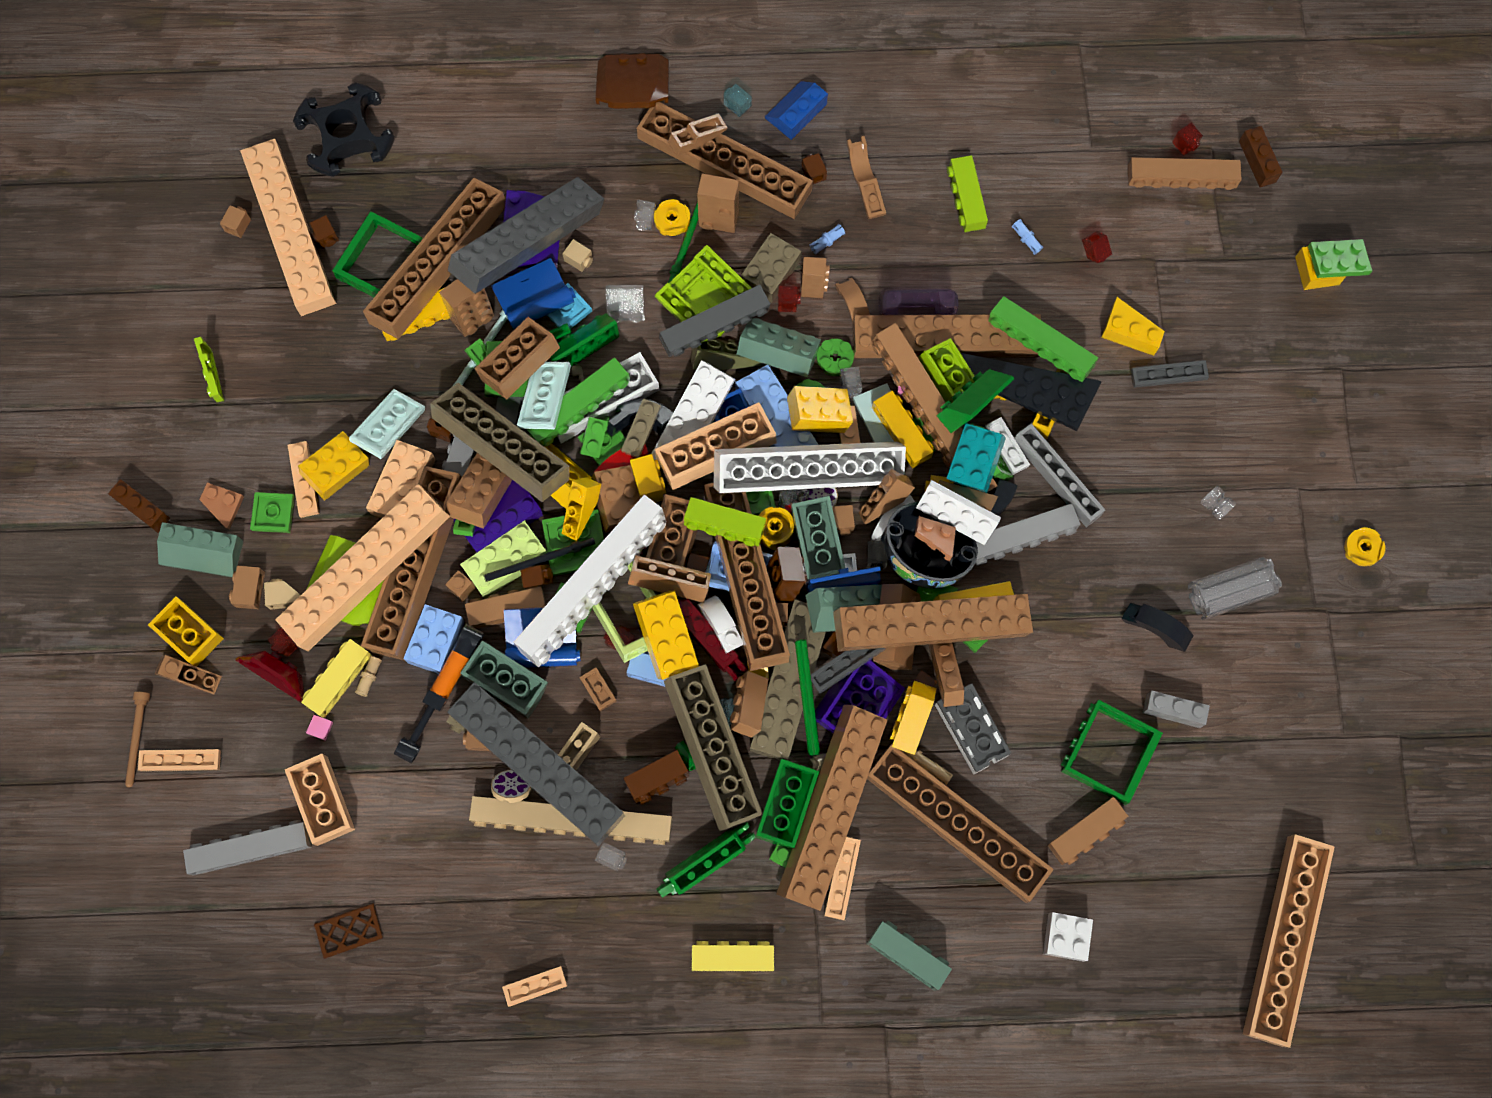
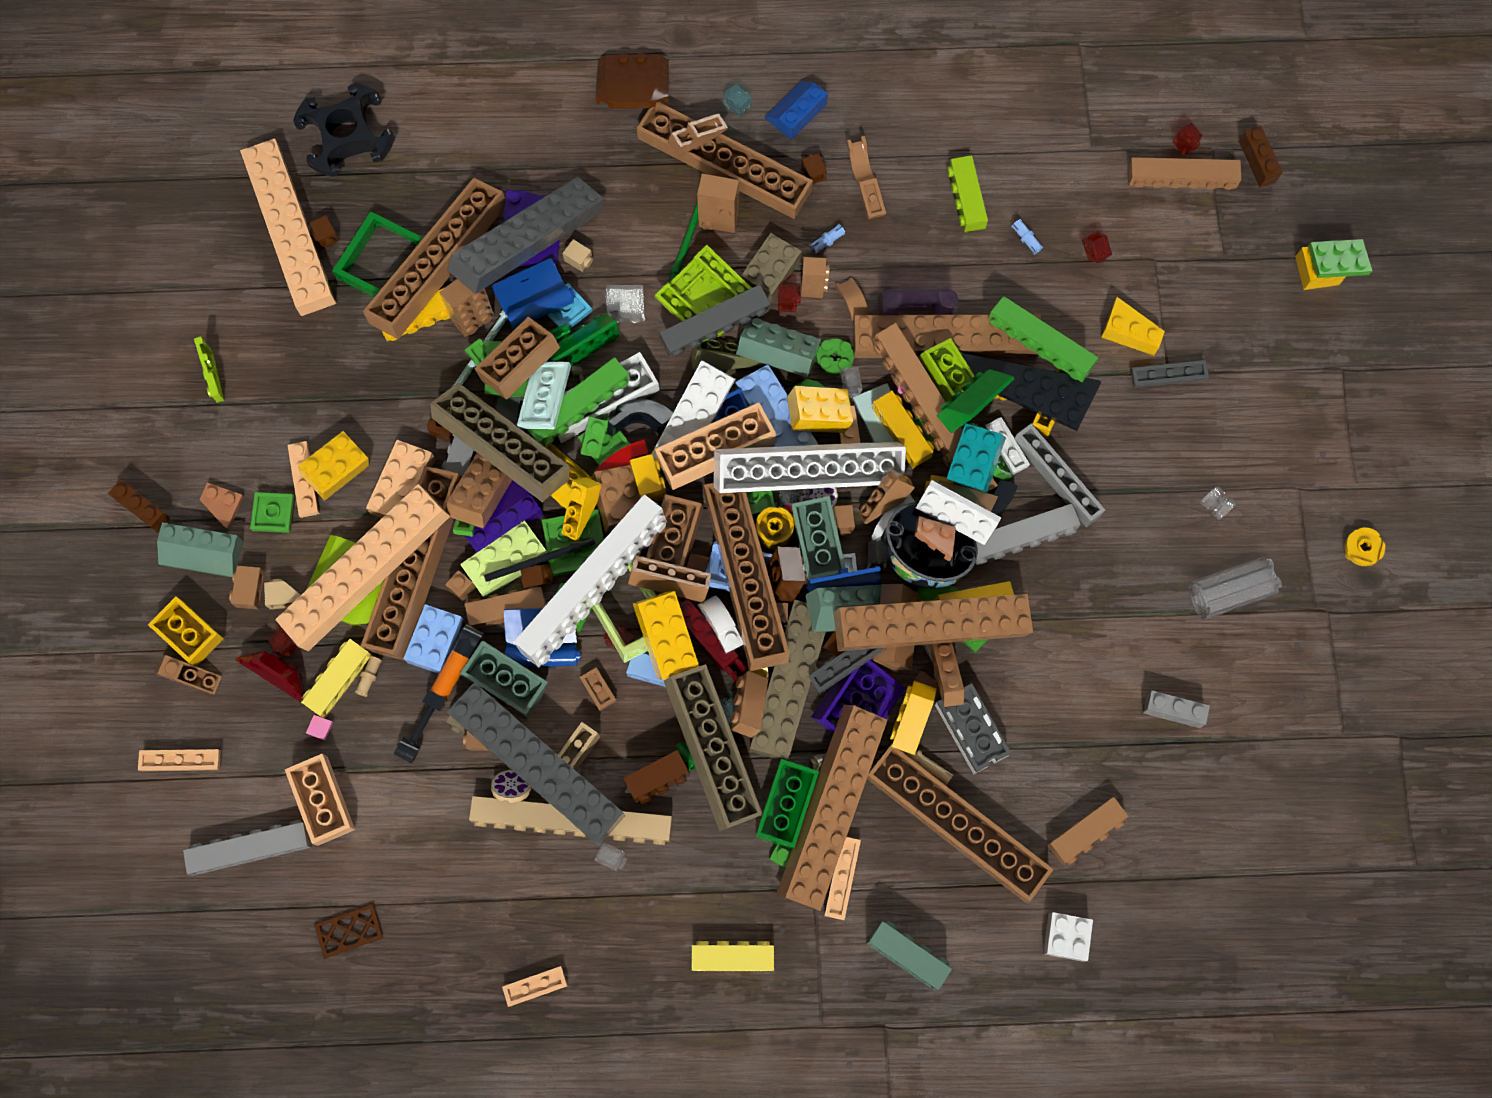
(141, 700): medium nougat piece -> none
(235, 221): medium nougat brick -> none
(387, 423): light aqua tile -> none
(641, 428): dark tan plate -> none
(644, 215): clear brick -> none
(670, 227): yellow plate -> none
(705, 861): green hinge -> none
(724, 522): lime brick -> none
(807, 697): green axle -> none
(1141, 765): green window -> none
(1160, 623): black arch -> none
(1288, 941): light nougat brick -> none

